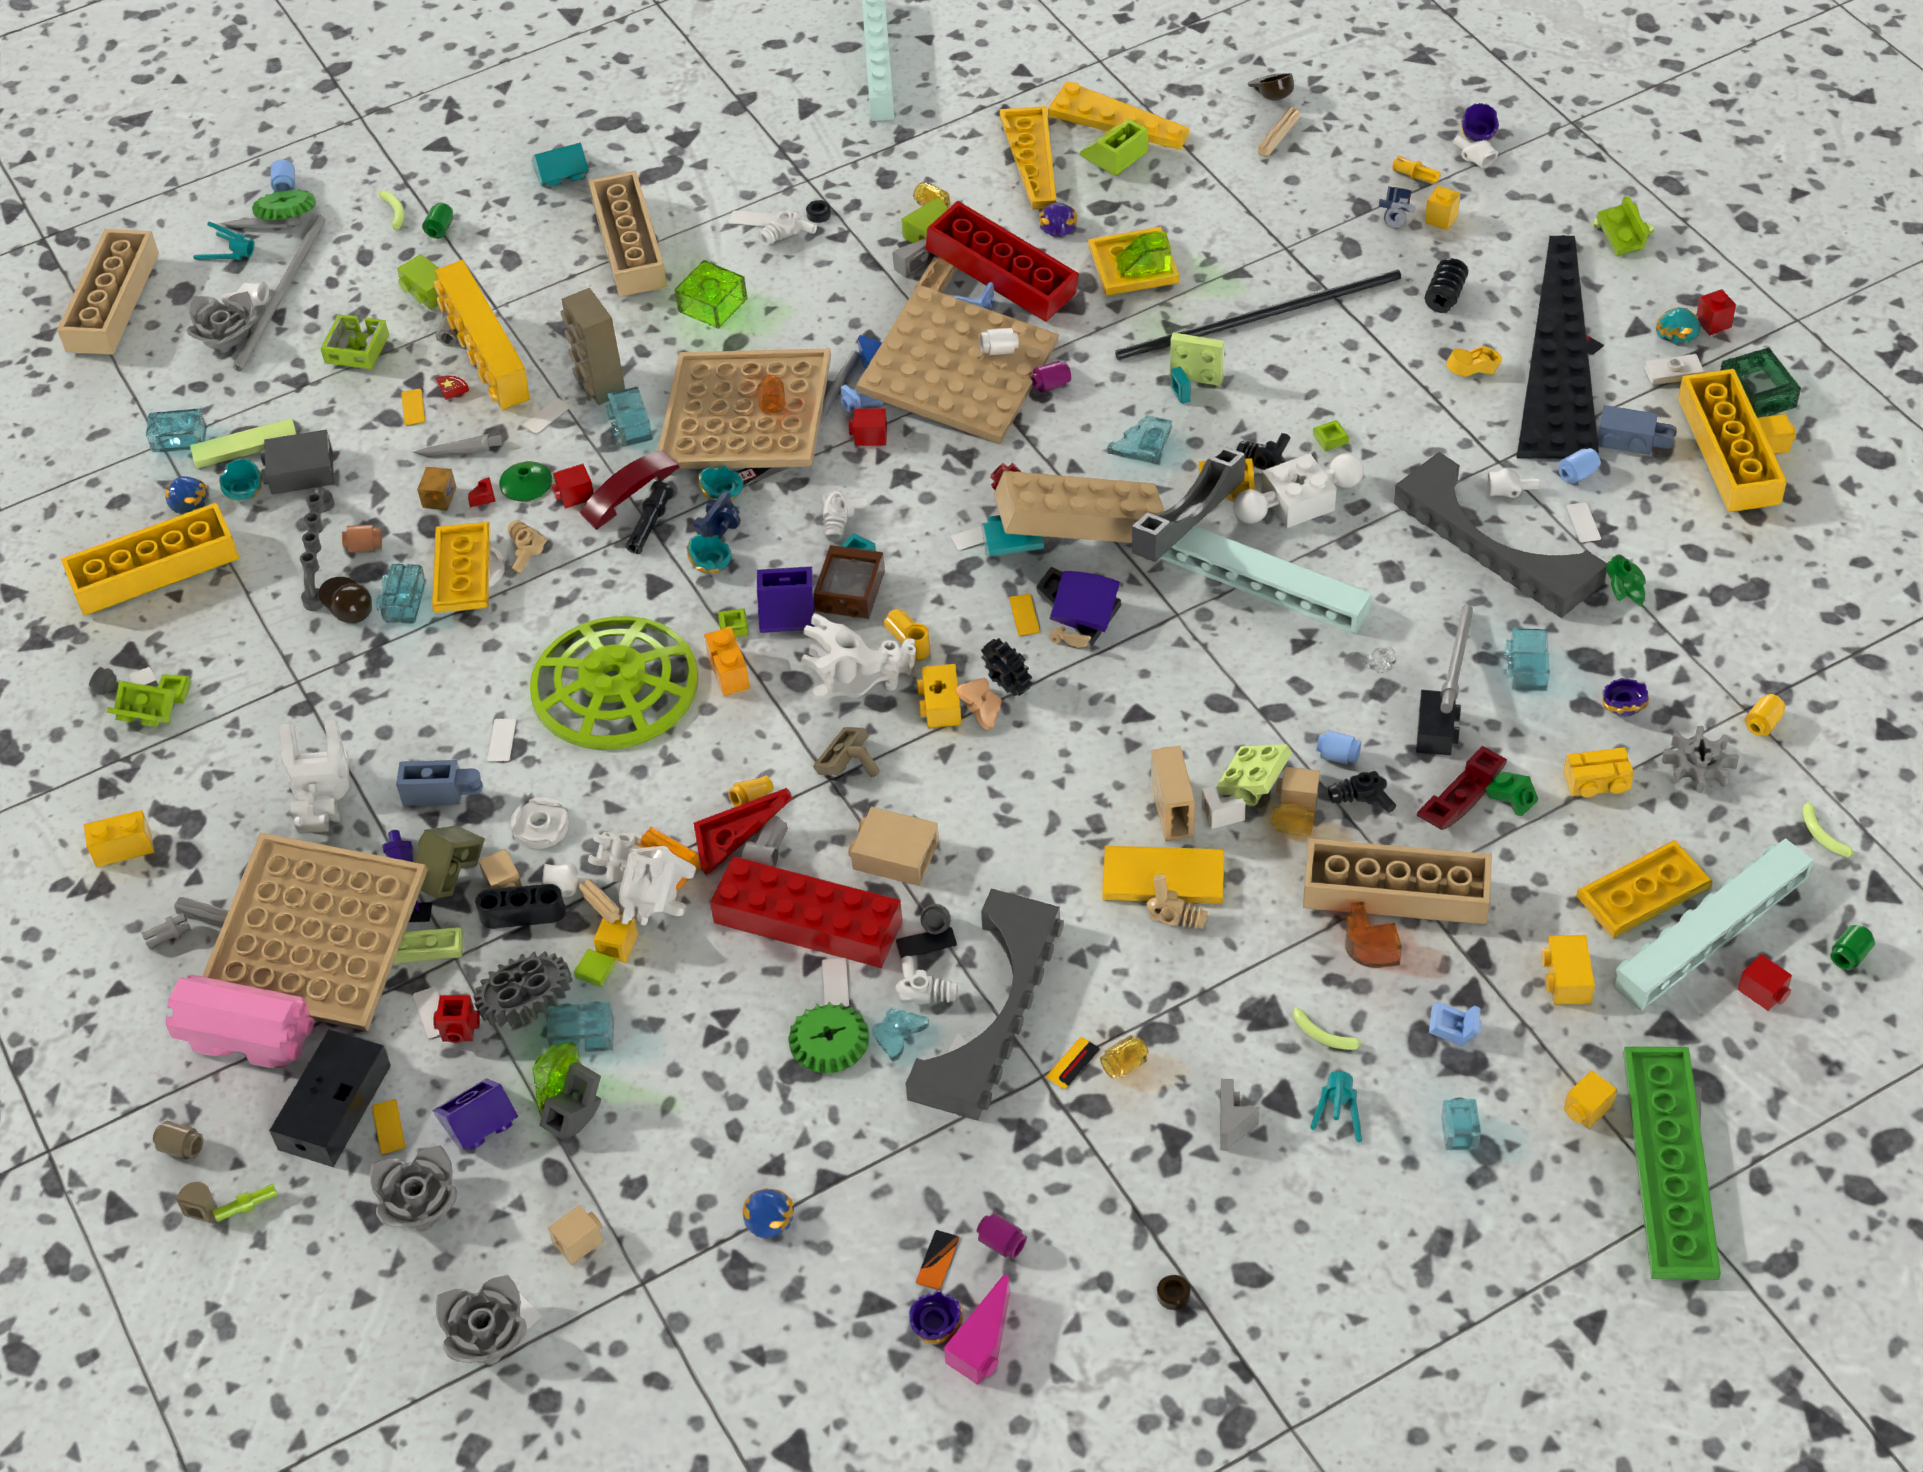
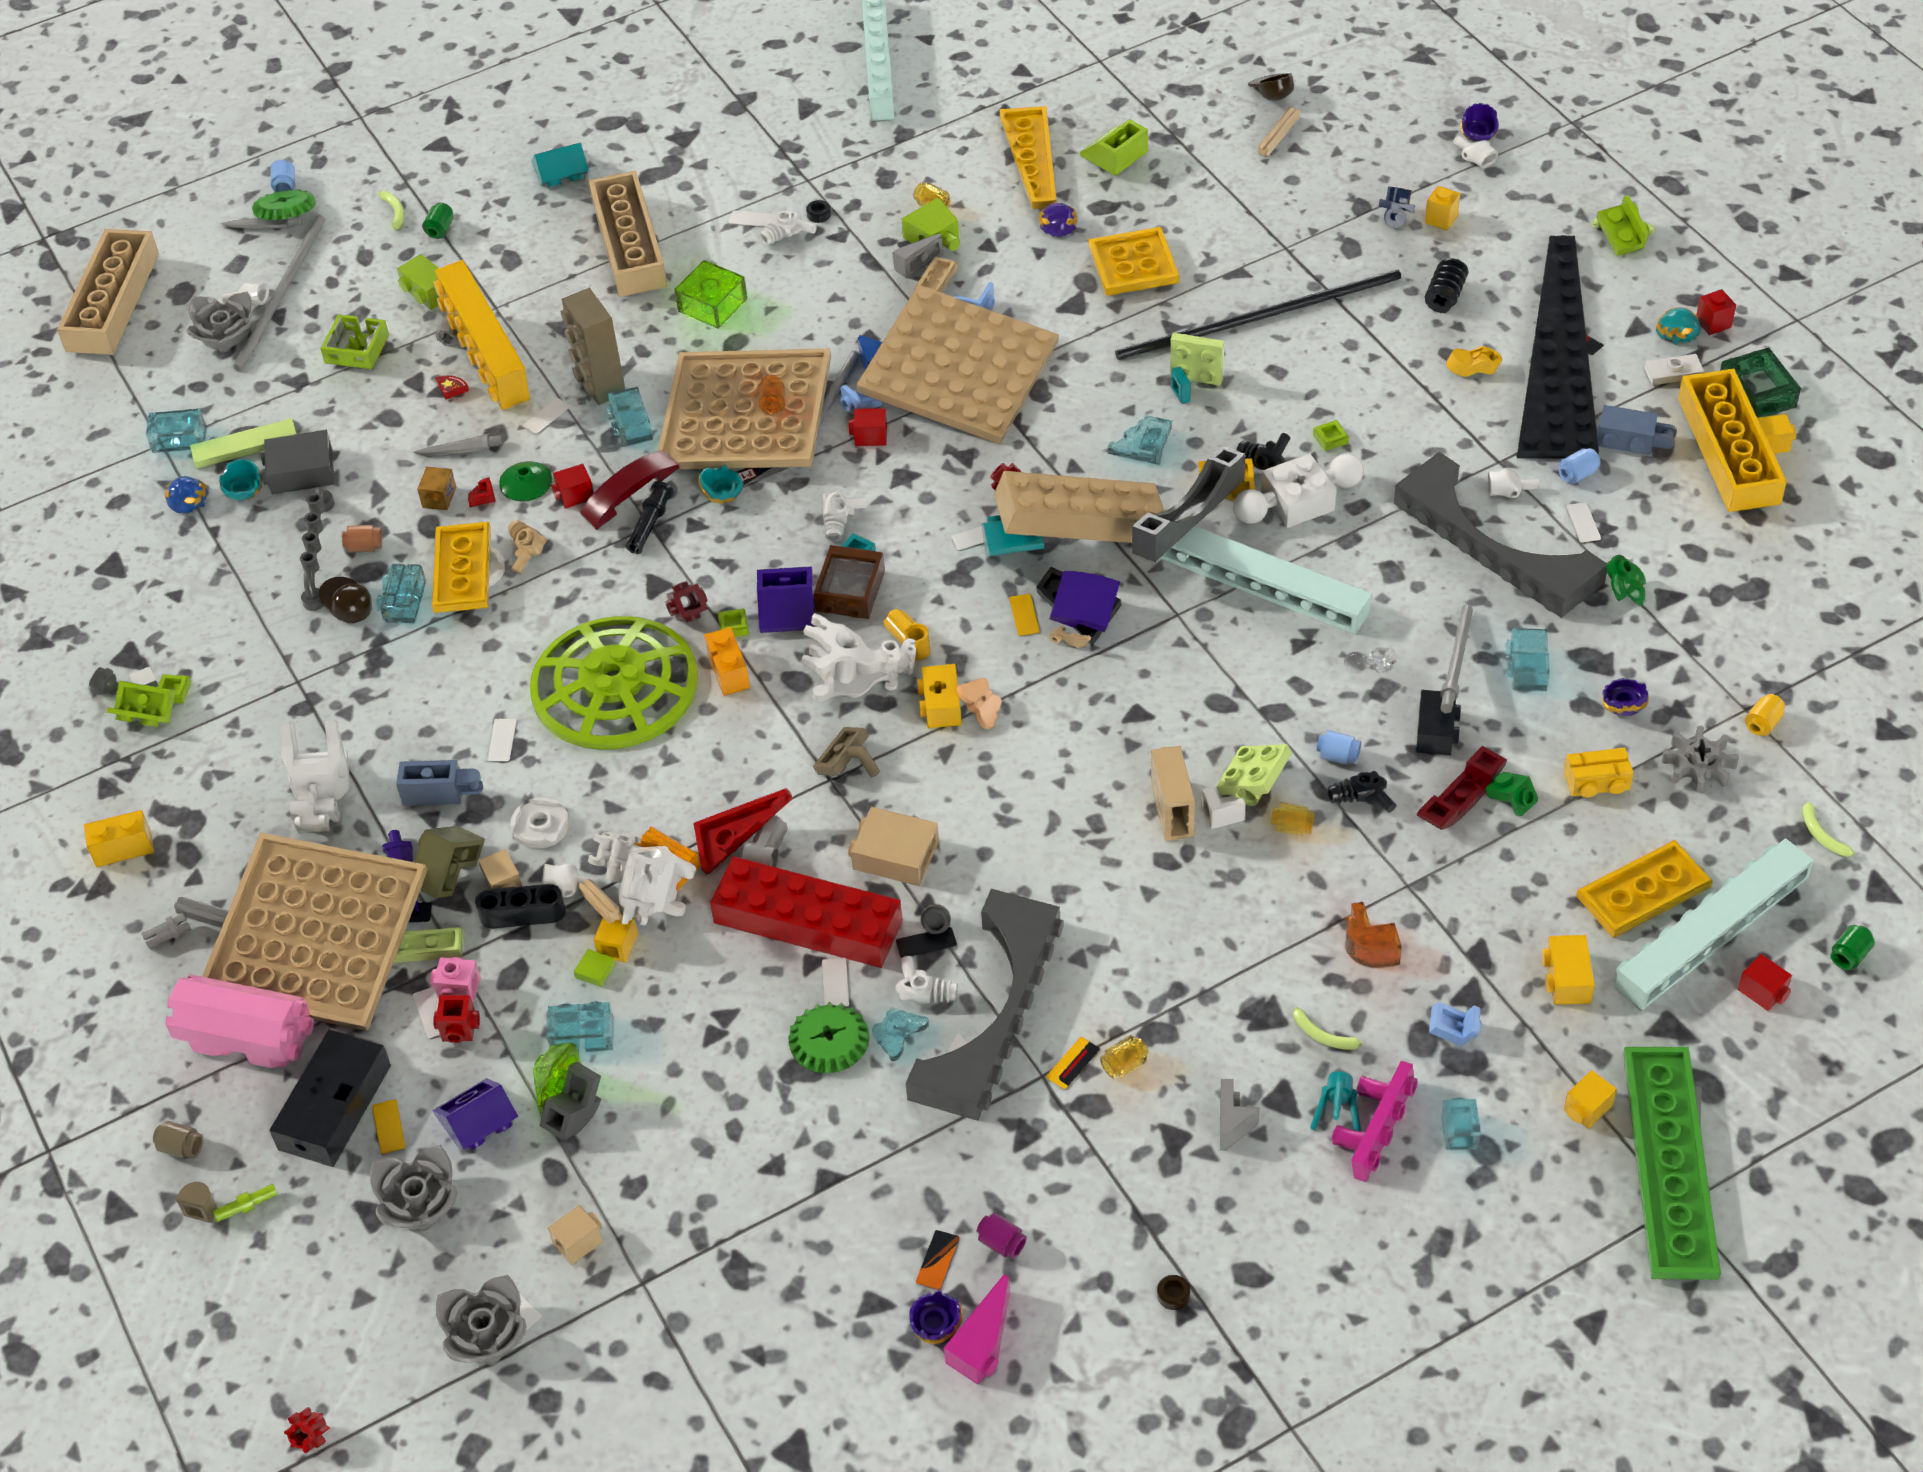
(150, 559): yellow brick -> none
(238, 244): teal plant -> none
(306, 1430): none -> red gear
(413, 407): yellow sticker -> none
(456, 977): none -> bright pink brick
(522, 989): dark grey gear -> none
(696, 601): none -> dark red brick
(708, 554): teal hair -> none
(719, 517): dark blue hips -> none
(750, 790): yellow cone -> none
(767, 1212): blue hair -> none
(998, 341): white brick -> none
(1001, 257): red brick -> none
(1006, 667): black gear -> none
(1051, 376): magenta brick -> none
(1102, 112): yellow wing -> none
(1145, 255): clear neon green slope -> none
(1170, 909): tan piece -> none
(1190, 872): yellow tile -> none
(1299, 787): tan brick -> none
(1380, 1129): none -> dark pink plate
(1398, 881): tan brick -> none
(1416, 170): yellow axle -> none

